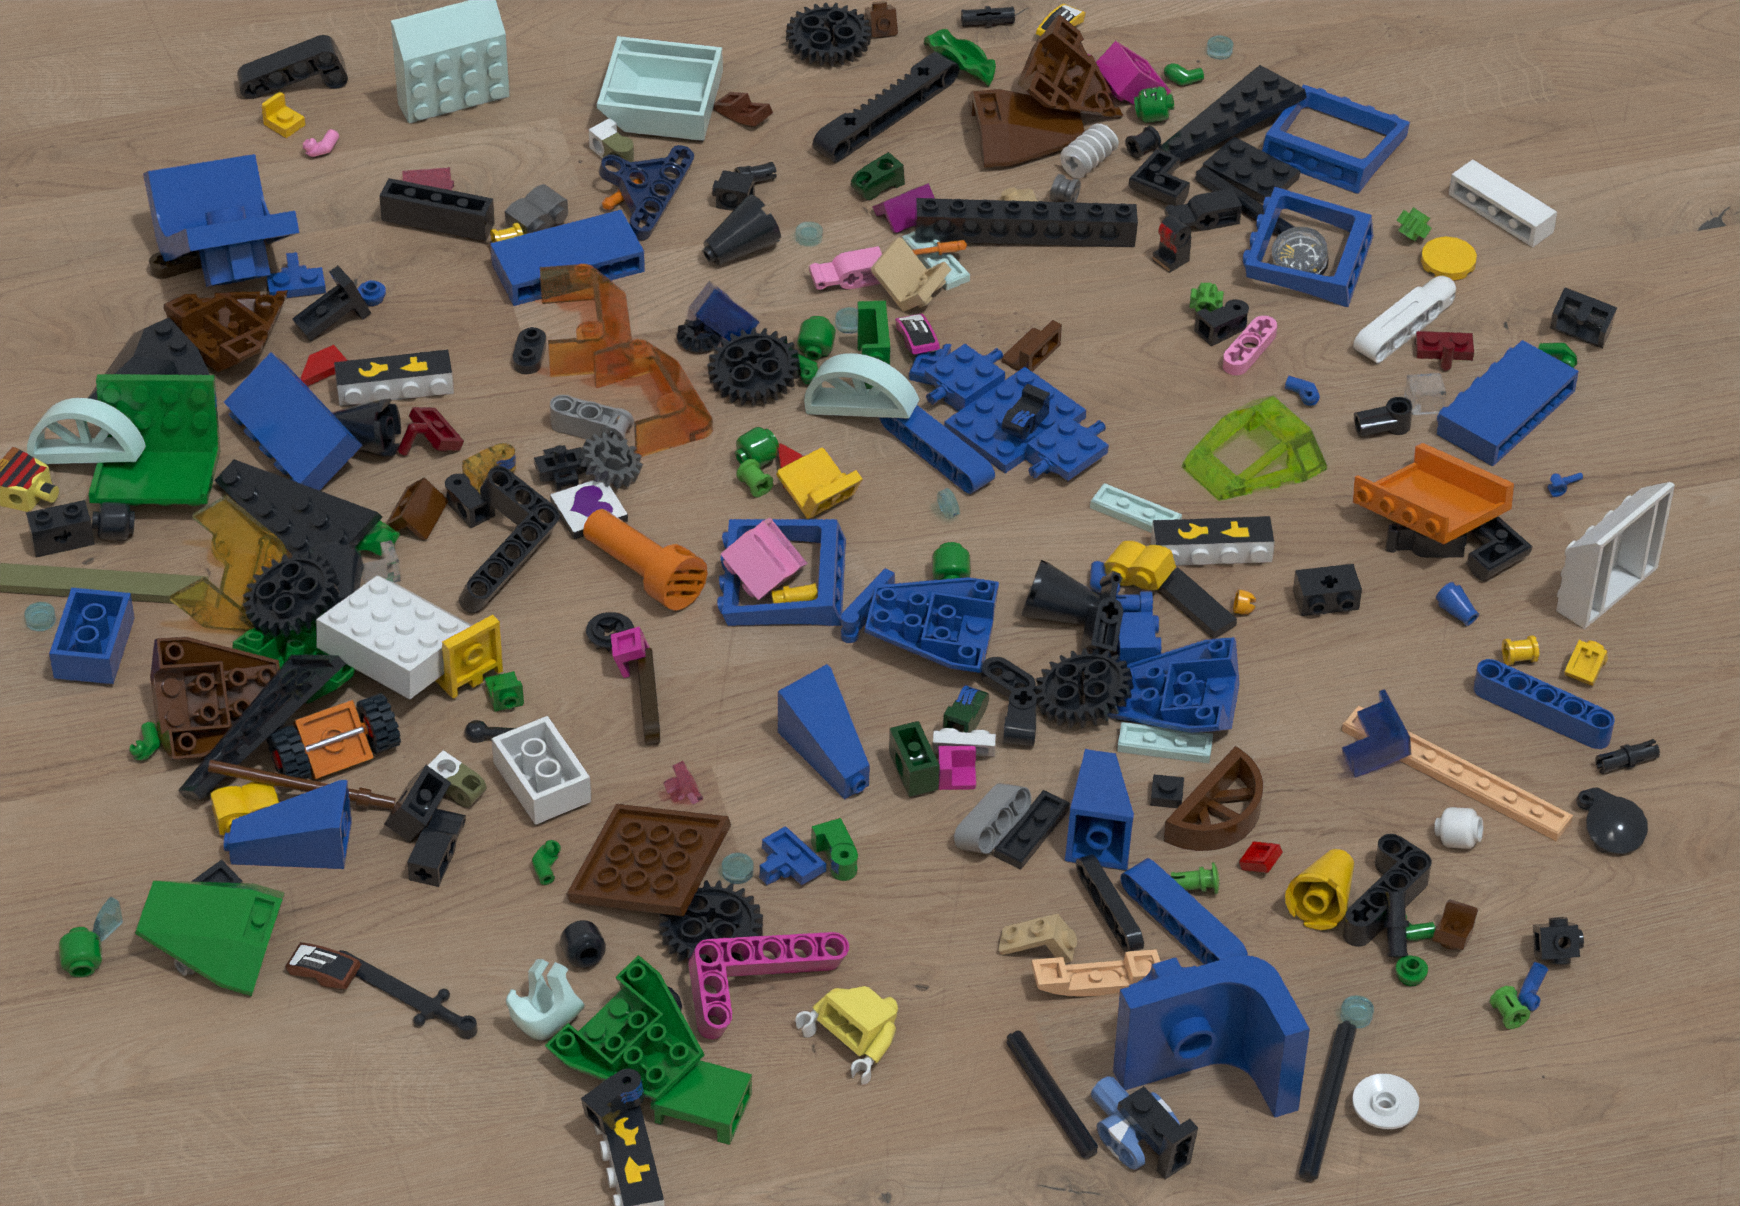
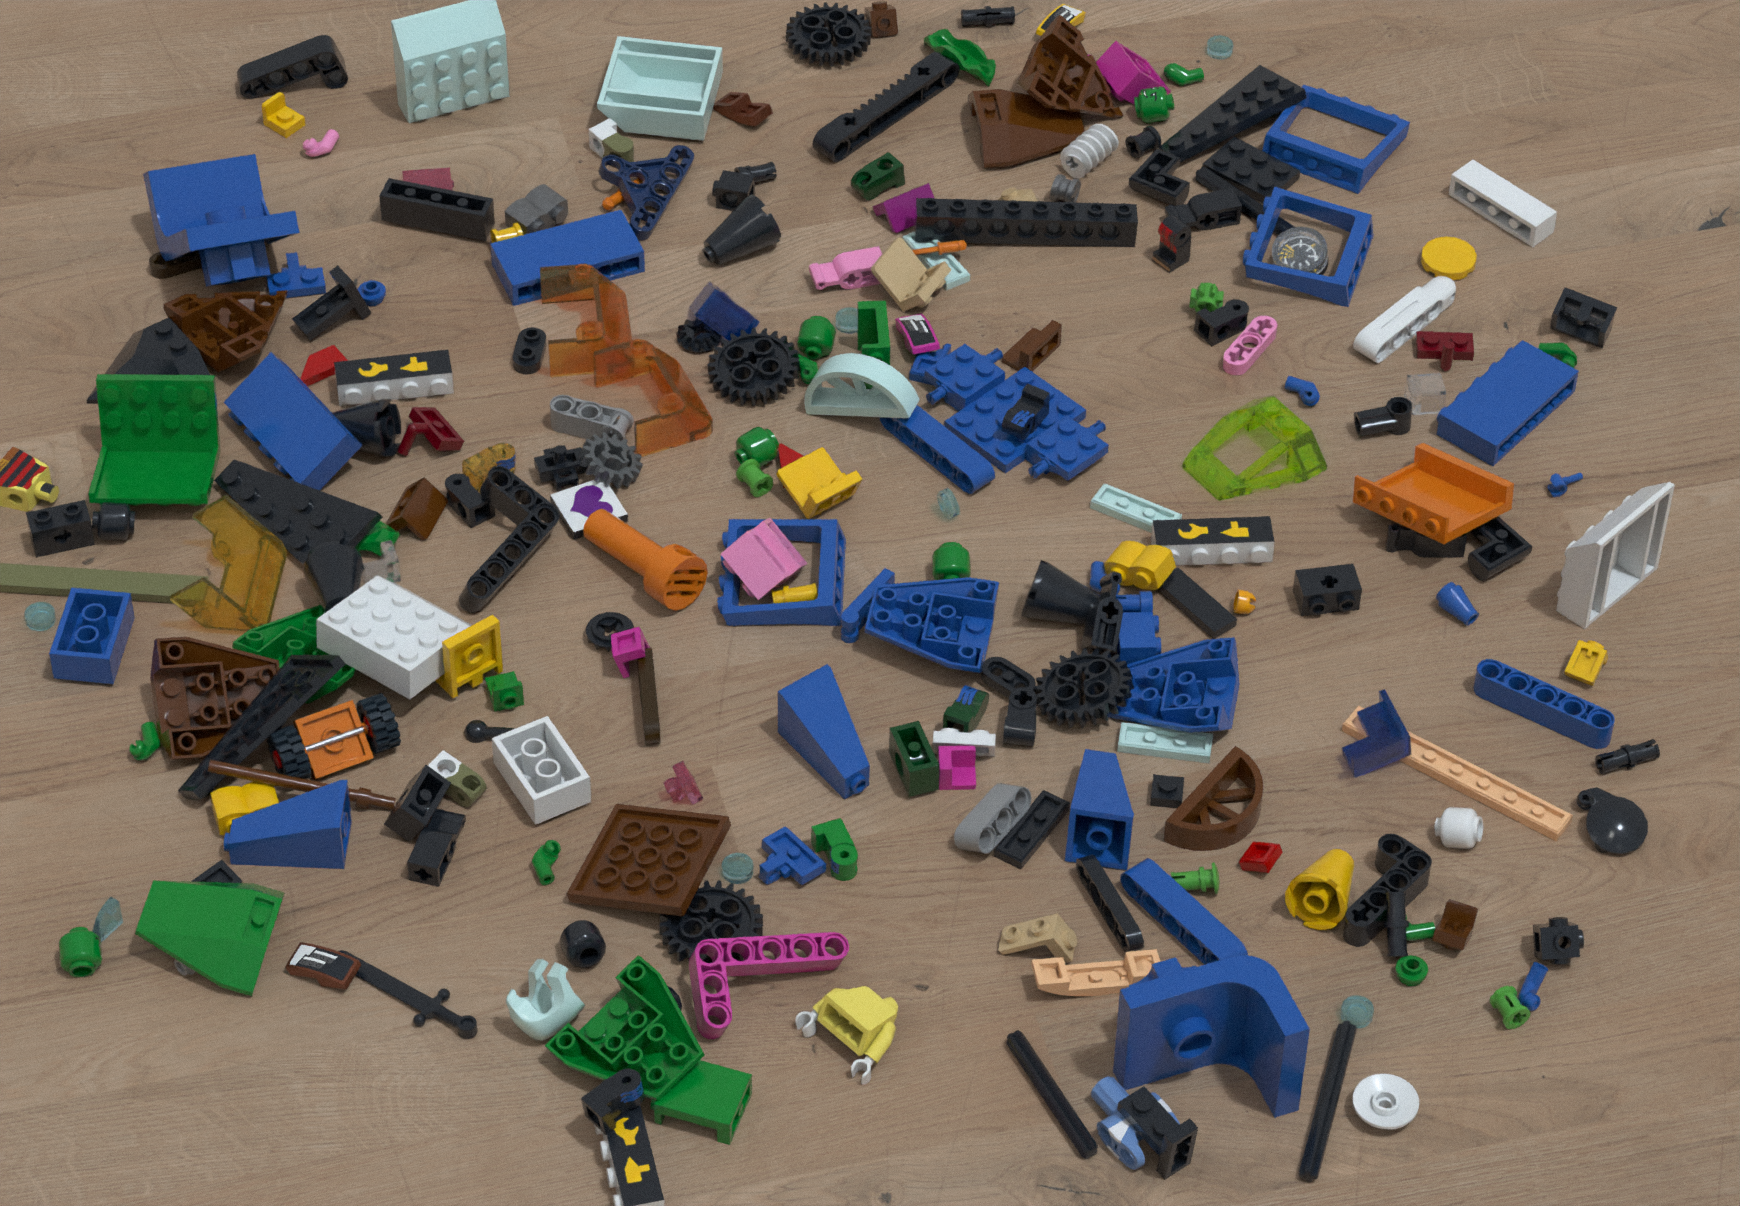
(123, 447): light aqua window -> none
(291, 594): black gear -> none
(809, 234): clear light blue tile -> none
(1414, 224): bright green gear -> none
(1520, 650): yellow bush -> none

